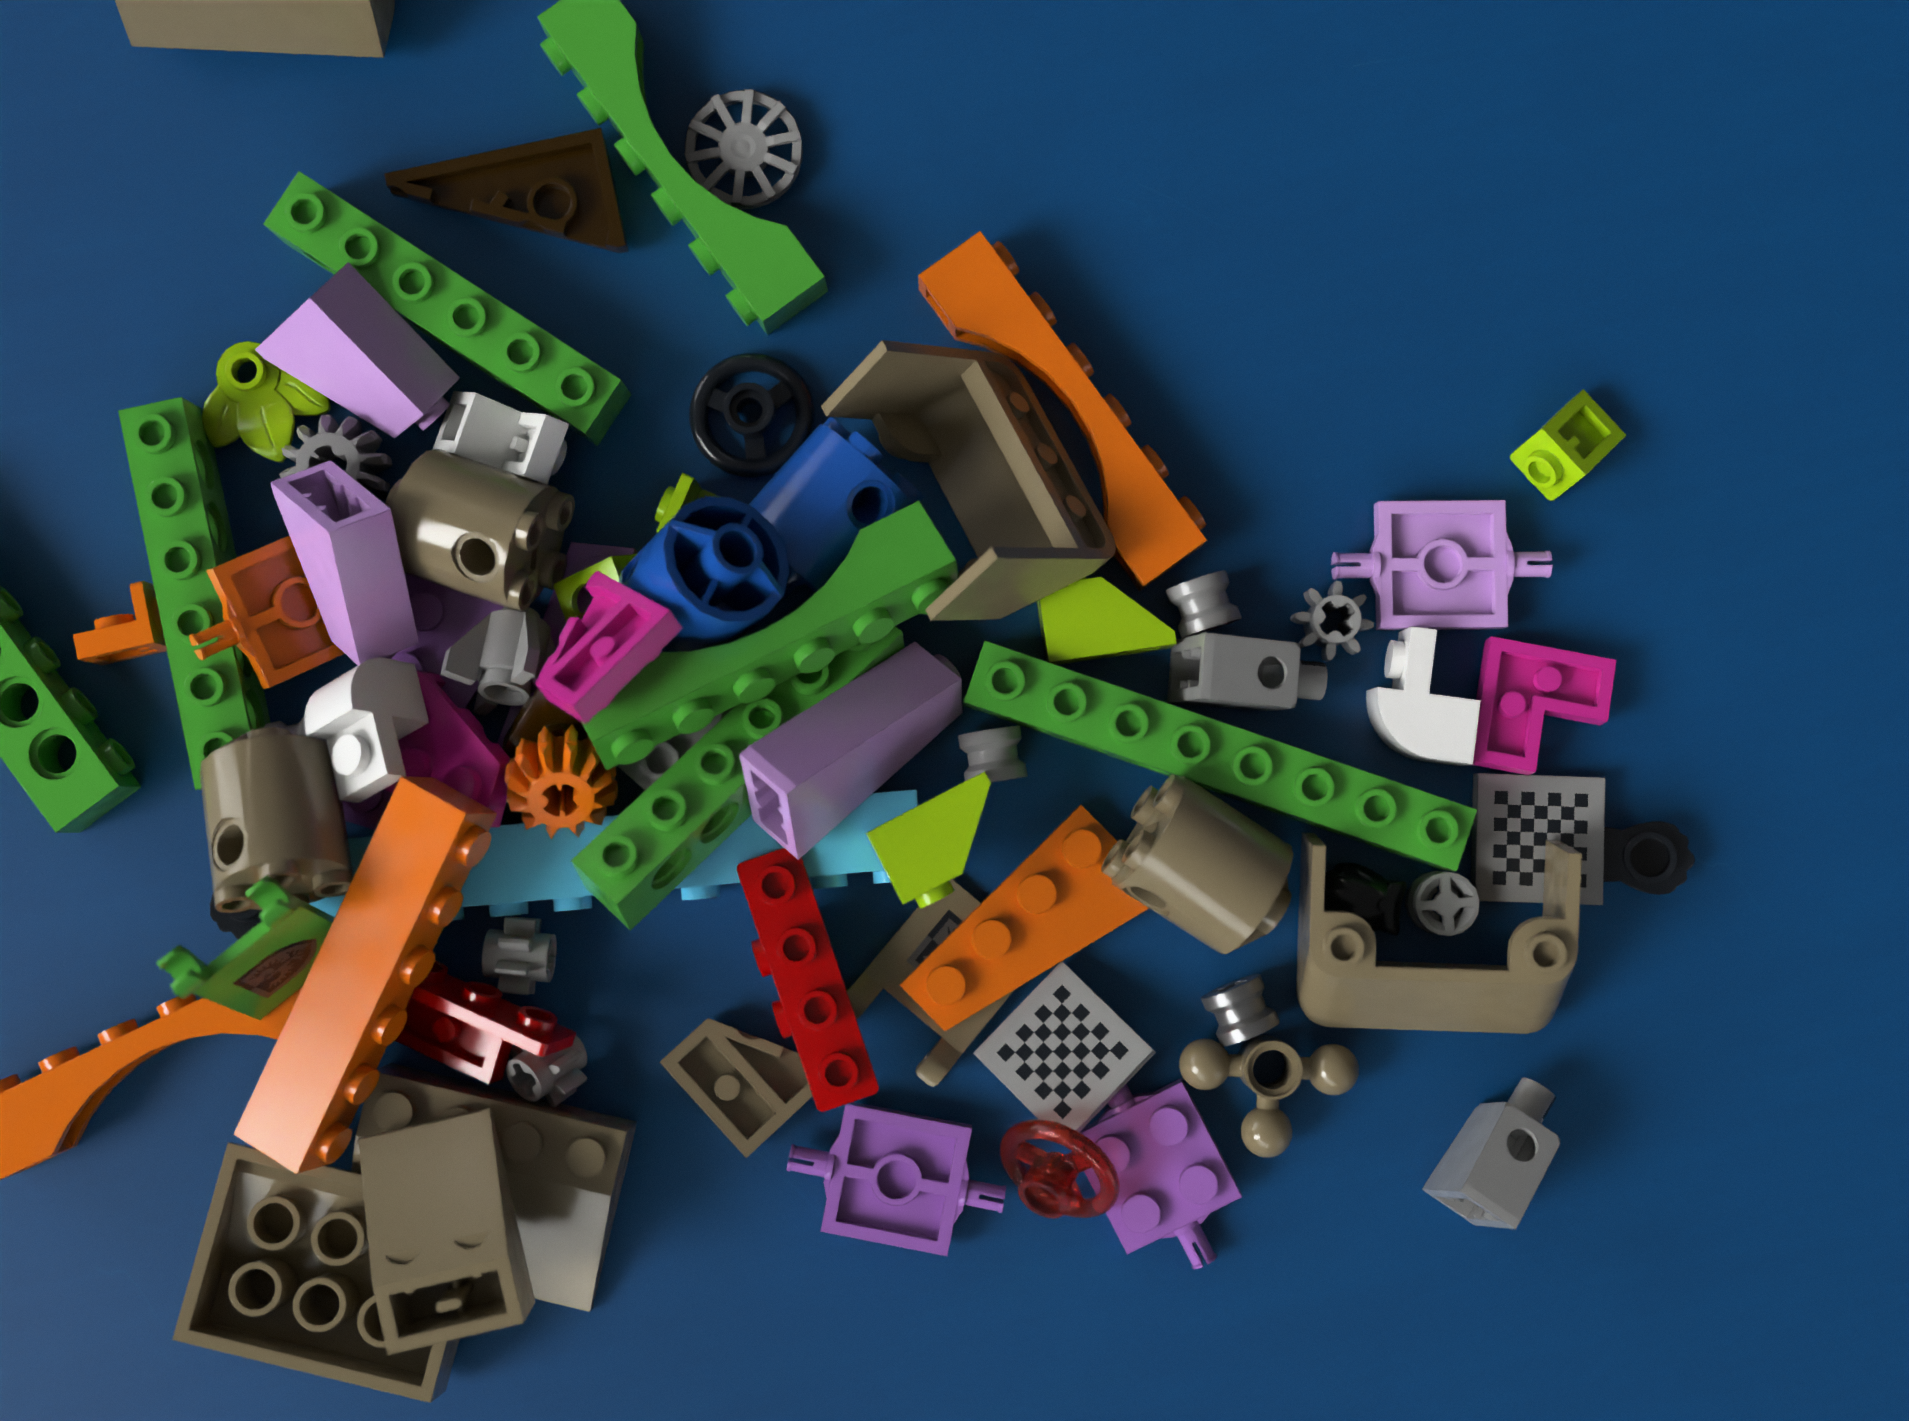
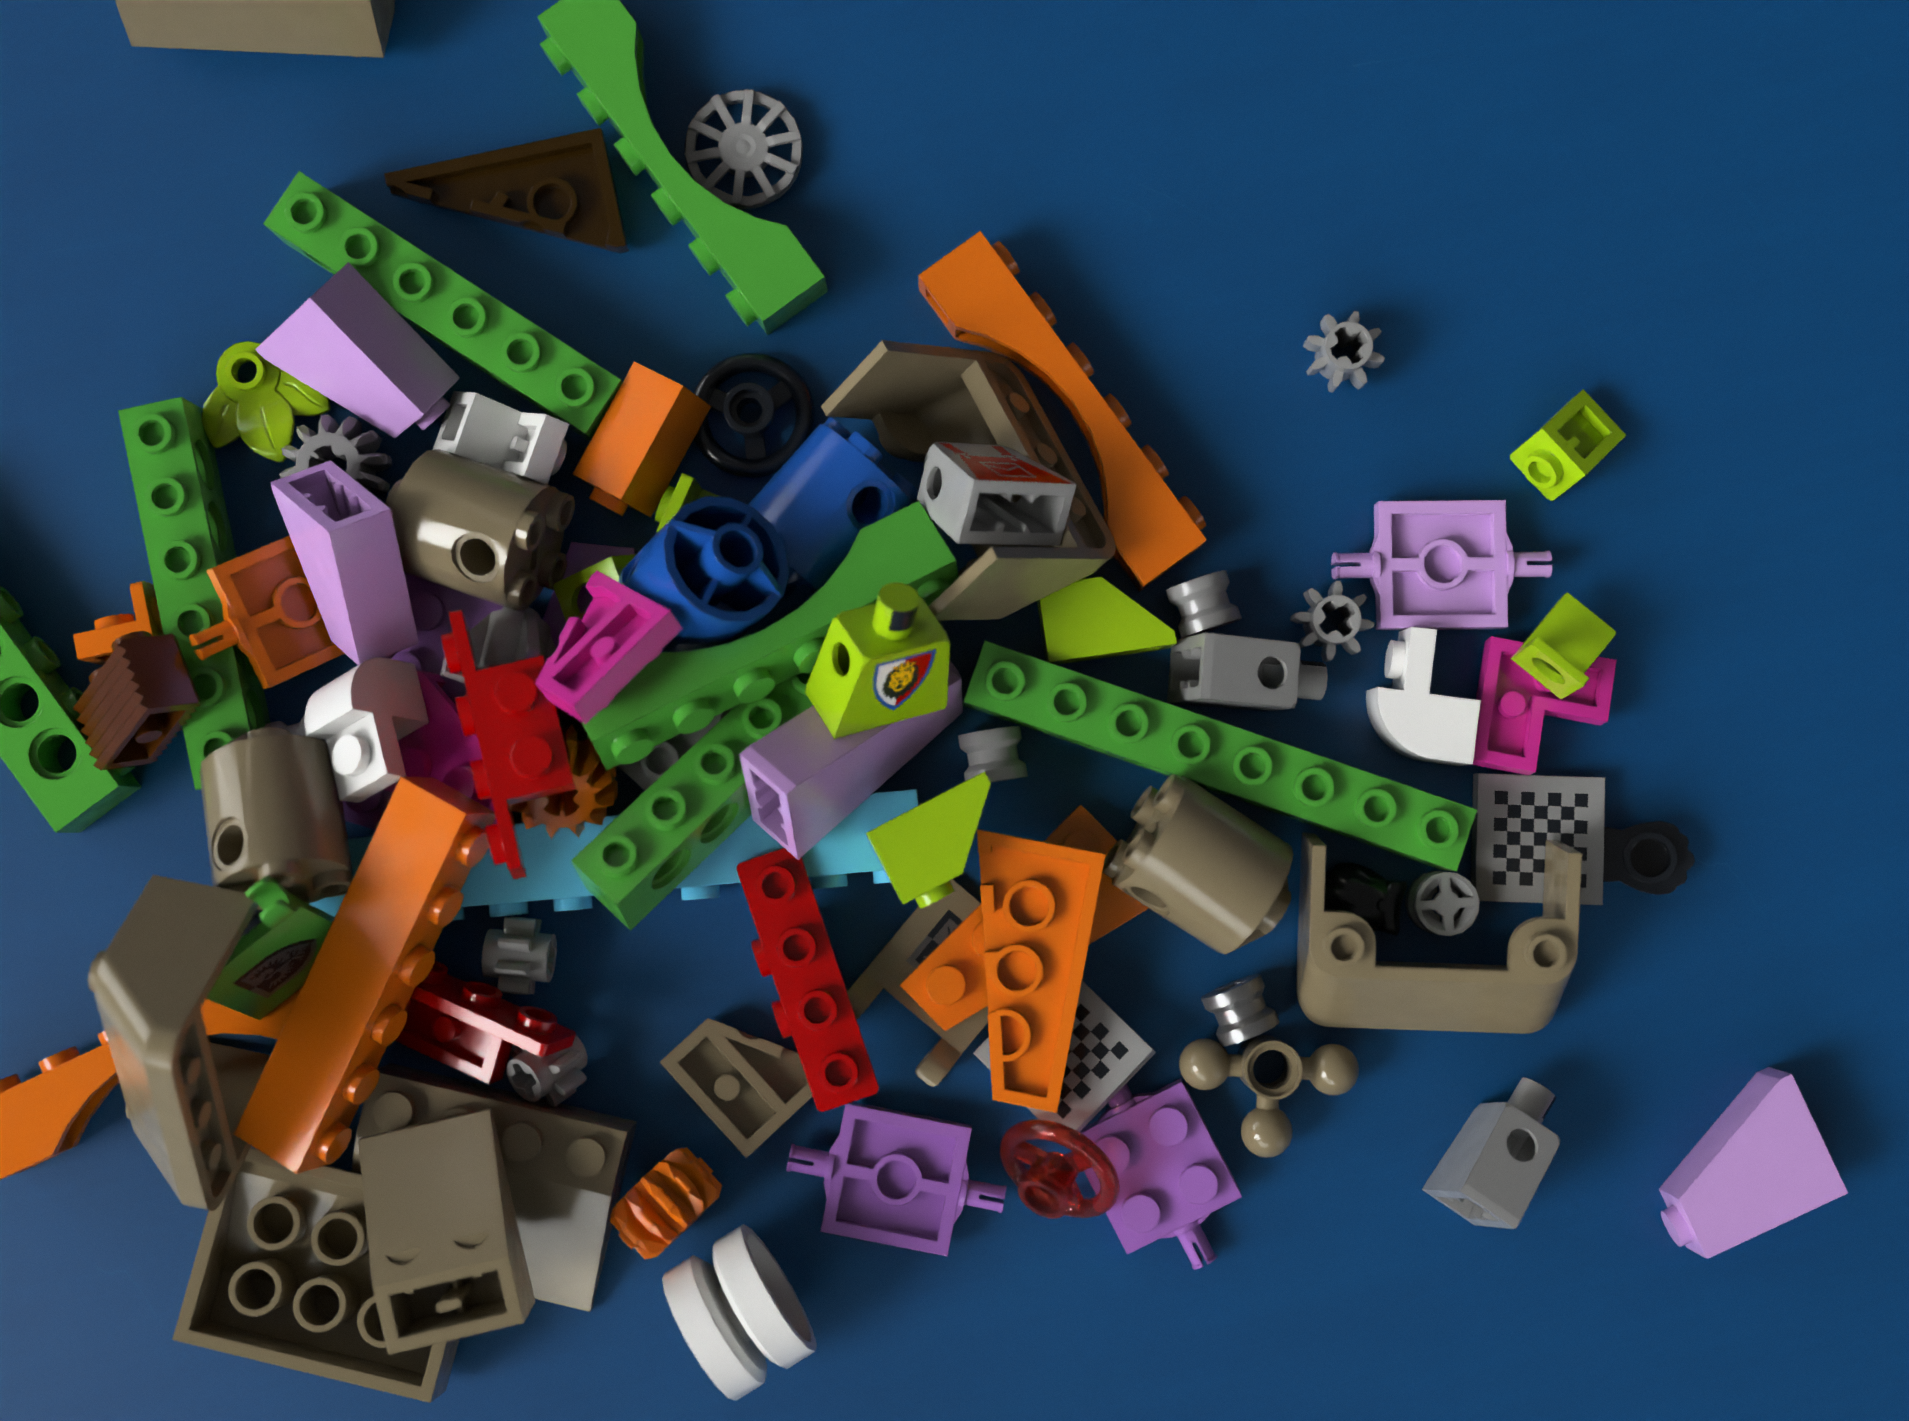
(137, 701): none -> reddish brown brick
(150, 997): none -> dark tan windscreen
(516, 737): none -> red bracket
(641, 441): none -> orange brick
(665, 1203): none -> orange gear
(738, 1313): none -> white wheel
(881, 664): none -> lime torso
(971, 491): none -> light grey torso
(1036, 944): none -> orange wing
(1343, 335): none -> light grey gear
(1564, 646): none -> lime bracket
(1750, 1170): none -> lavender slope

